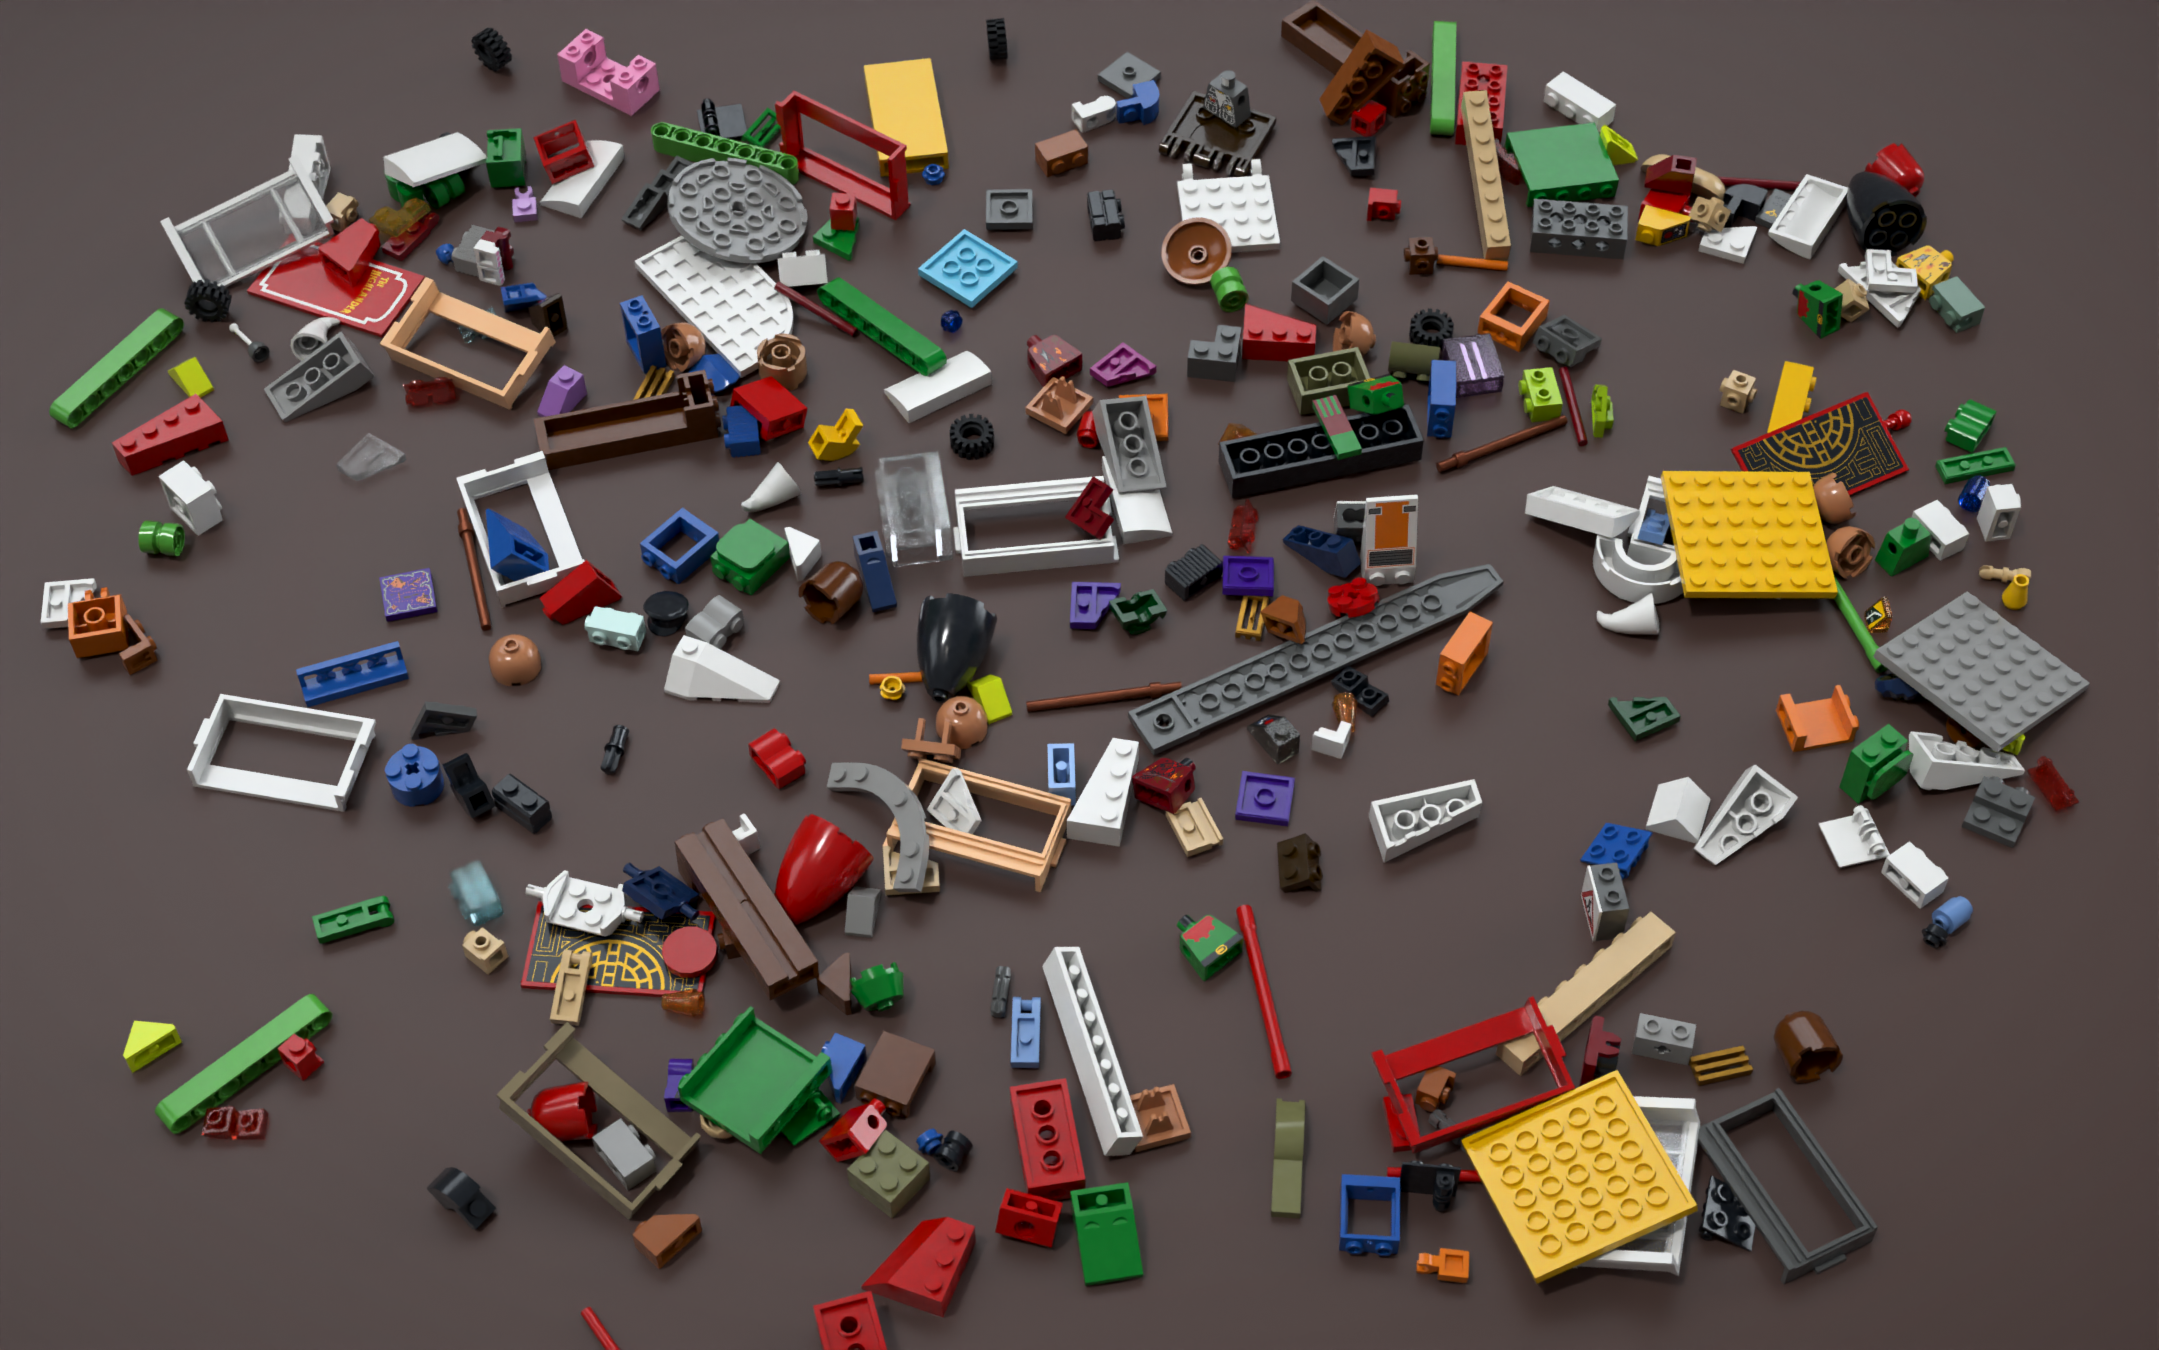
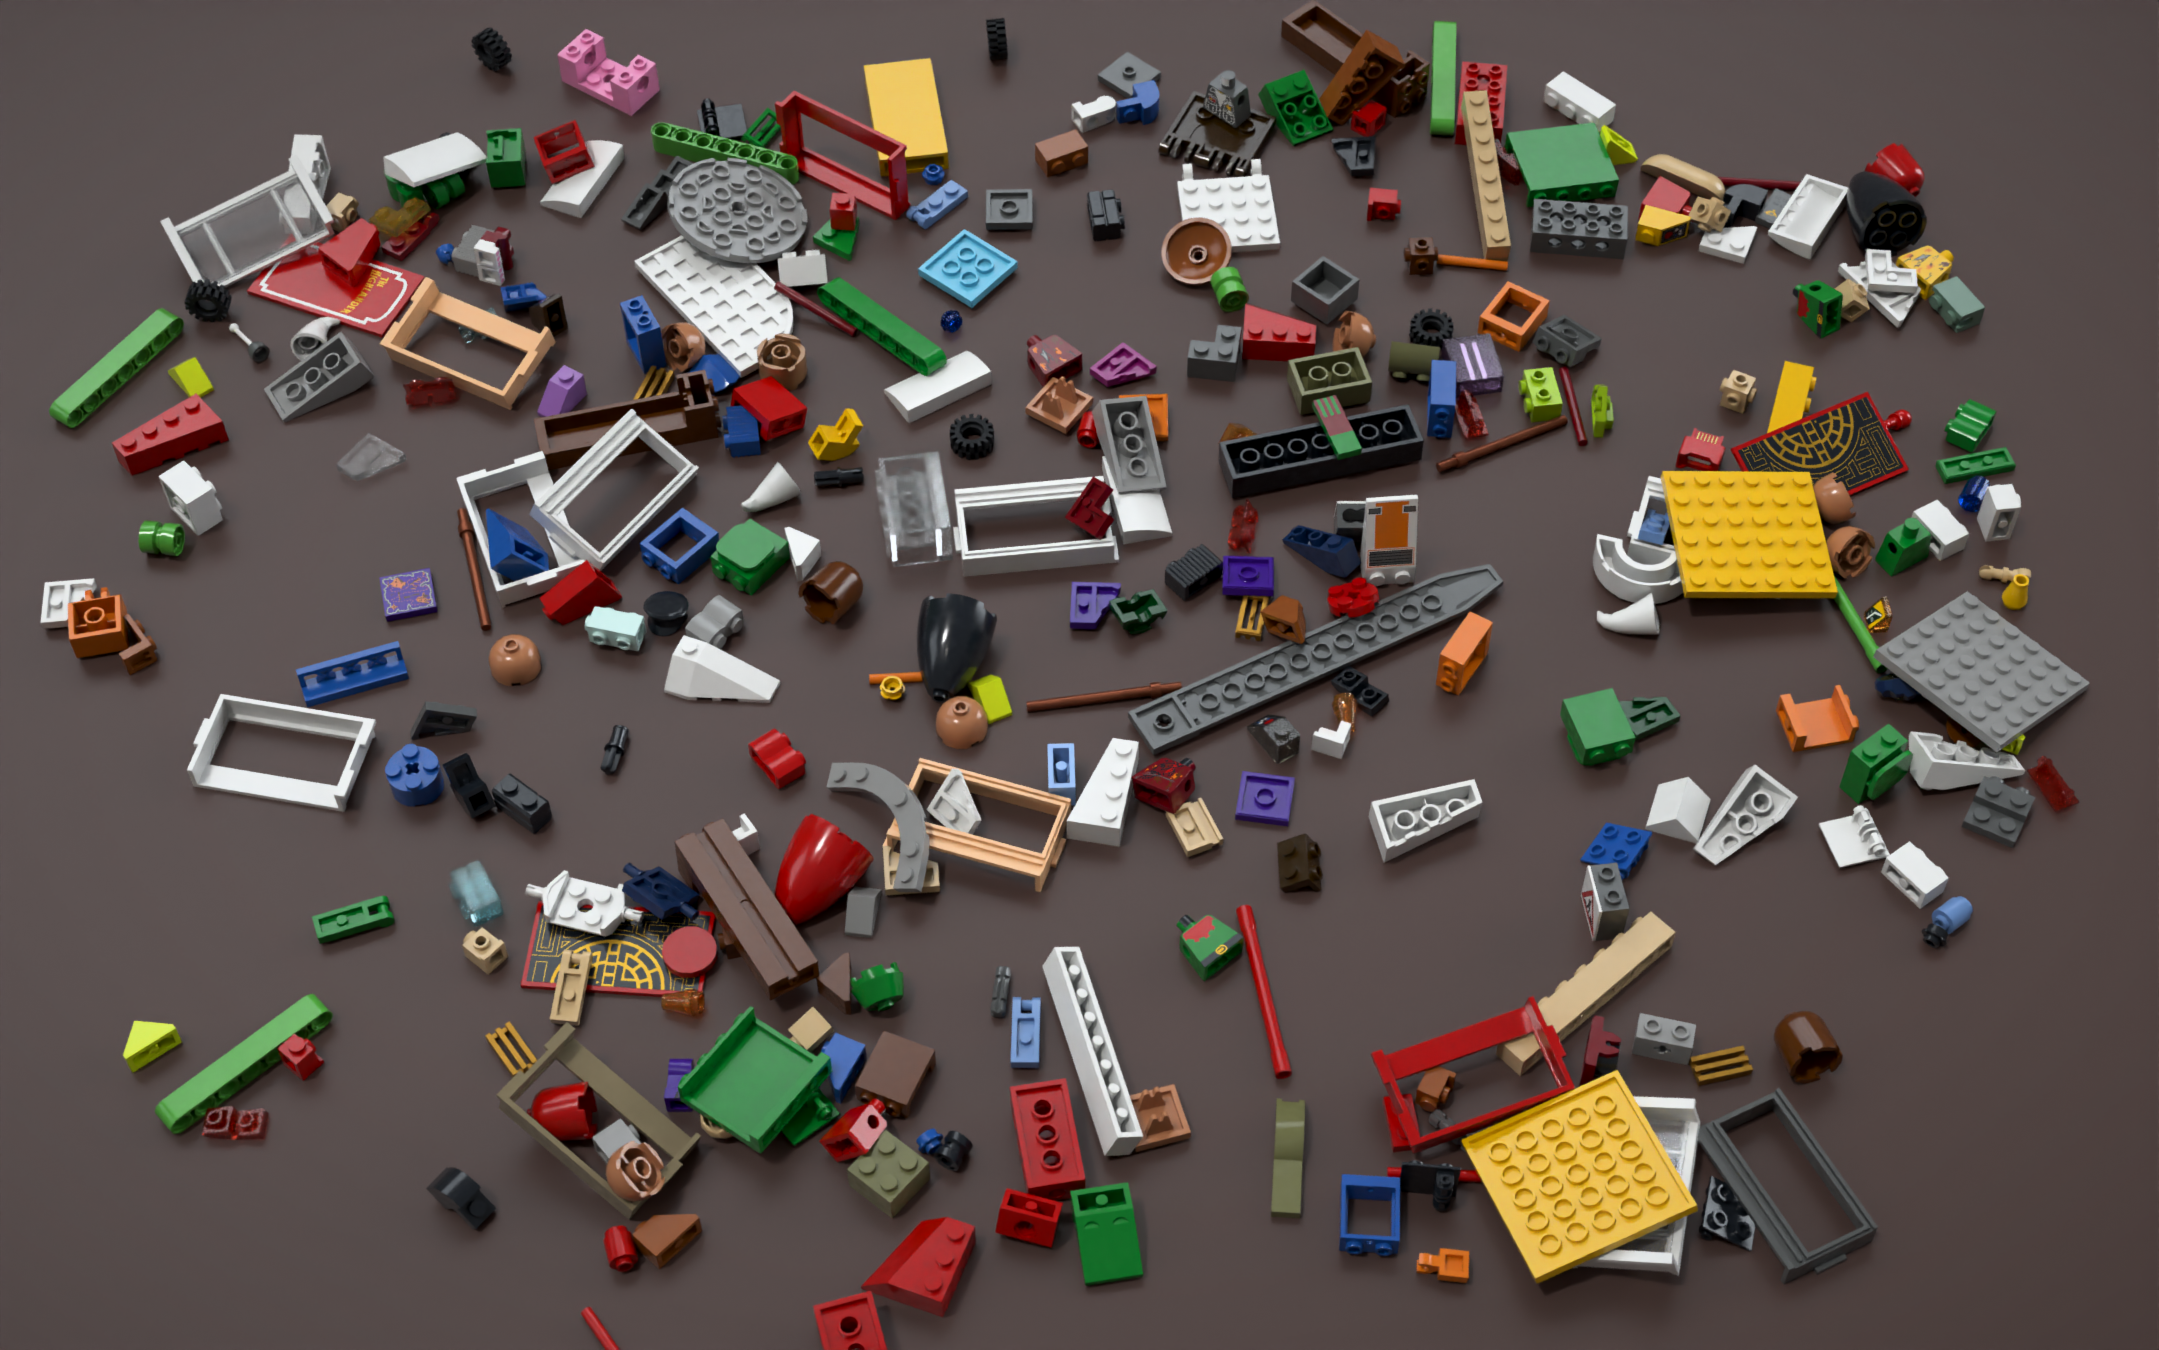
(501, 1034): none -> pearl gold tile
(524, 206): lavender plate -> none
(588, 468): none -> white piece
(620, 1248): none -> red brick
(635, 1172): none -> nougat cylinder
(810, 1030): none -> tan brick
(874, 571): dark blue slope -> none
(937, 204): none -> medium blue plate
(942, 752): nougat plate -> none
(1295, 107): none -> green slope
(1382, 394): green torso -> none
(1470, 416): none -> clear red hinge
(1580, 511): white slope -> none
(1597, 727): none -> brick
(1672, 174): dark red slope -> none
(1701, 452): none -> piece

